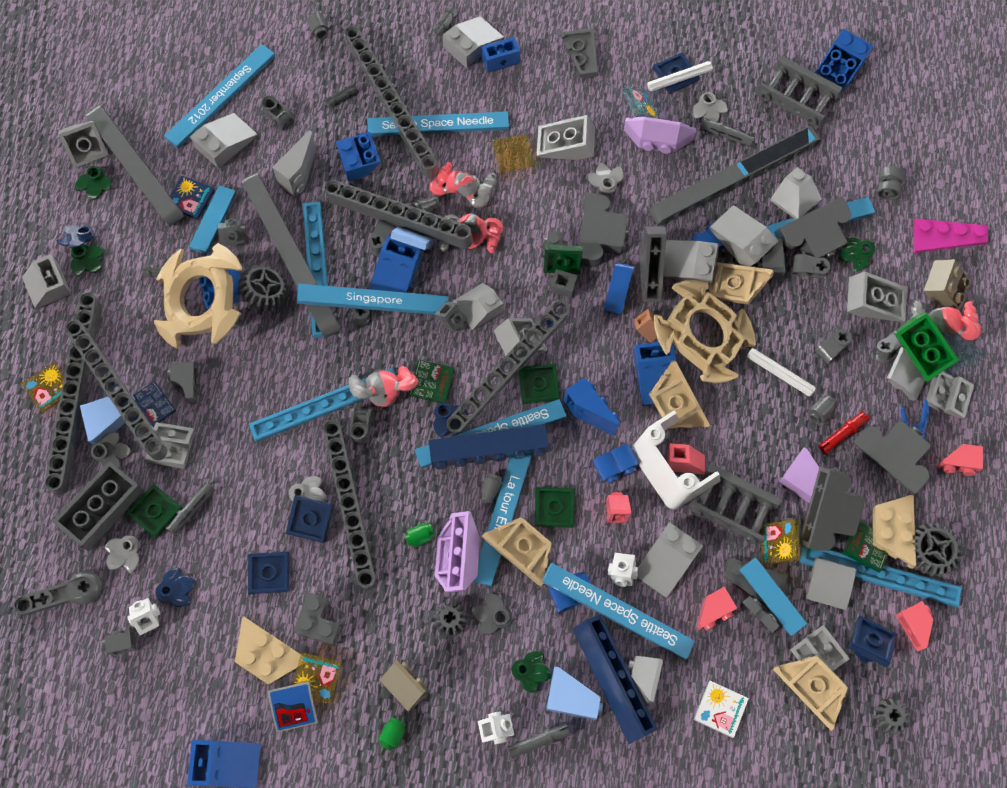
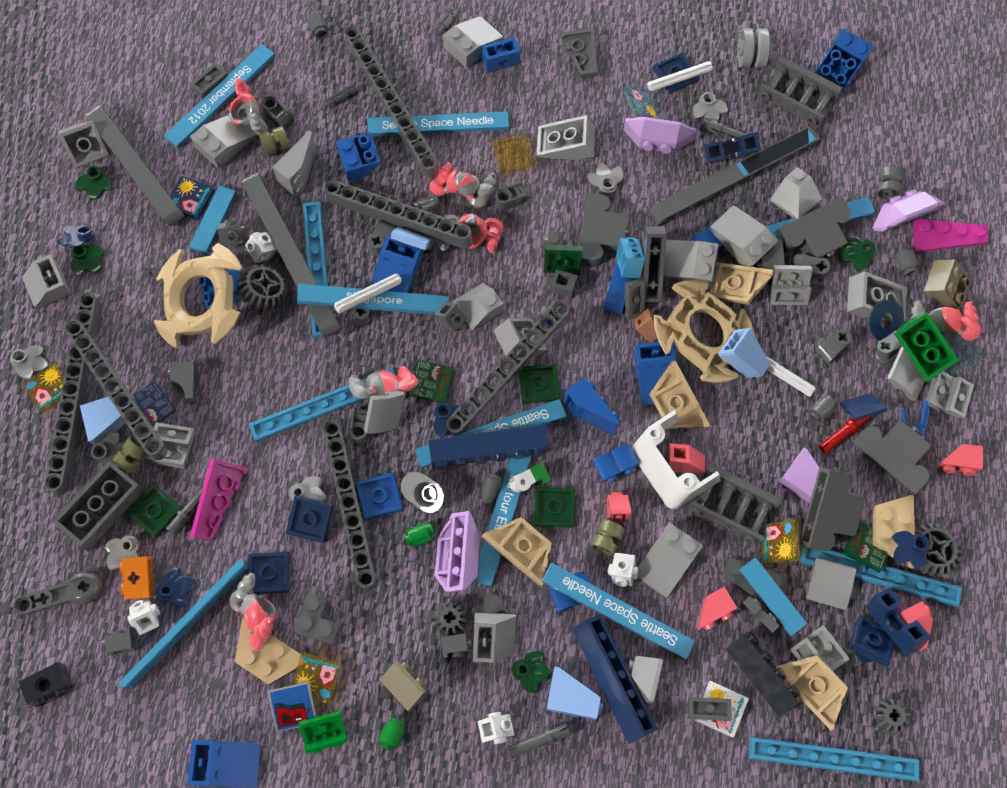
(31, 361): none -> light grey plate
(33, 685): none -> black brick
(130, 456): none -> olive wheel
(137, 588): none -> orange brick
(183, 625): none -> dark azure tile
(208, 80): none -> dark grey plate
(216, 496): none -> dark pink wing
(245, 105): none -> light grey hair
(257, 611): none -> hair
(261, 247): none -> white brick
(273, 141): none -> olive wheel
(323, 732): none -> green bracket
(367, 293): none -> white axle
(379, 496): none -> blue tile
(384, 412): none -> light grey slope
(422, 491): none -> light grey piece
(455, 645): none -> dark grey brick
(493, 637): none -> light grey slope
(513, 194): none -> dark grey piece
(524, 480): none -> leg
(607, 538): none -> olive wheel
(630, 258): none -> dark azure brick
(634, 298): none -> dark grey plate
(709, 709): none -> dark grey plate
(731, 148): none -> dark blue arch
(745, 353): none -> light blue slope
(753, 47): none -> light grey wheel
(763, 674): none -> black brick
(791, 285): none -> light grey slope
(834, 759): none -> dark azure tile
(863, 406): none -> dark blue piece
(878, 311): none -> dark blue gear
(886, 610): none -> dark blue arch
(905, 209): none -> lavender wedge
(907, 262): none -> dark grey brick
(907, 548): none -> dark blue plate

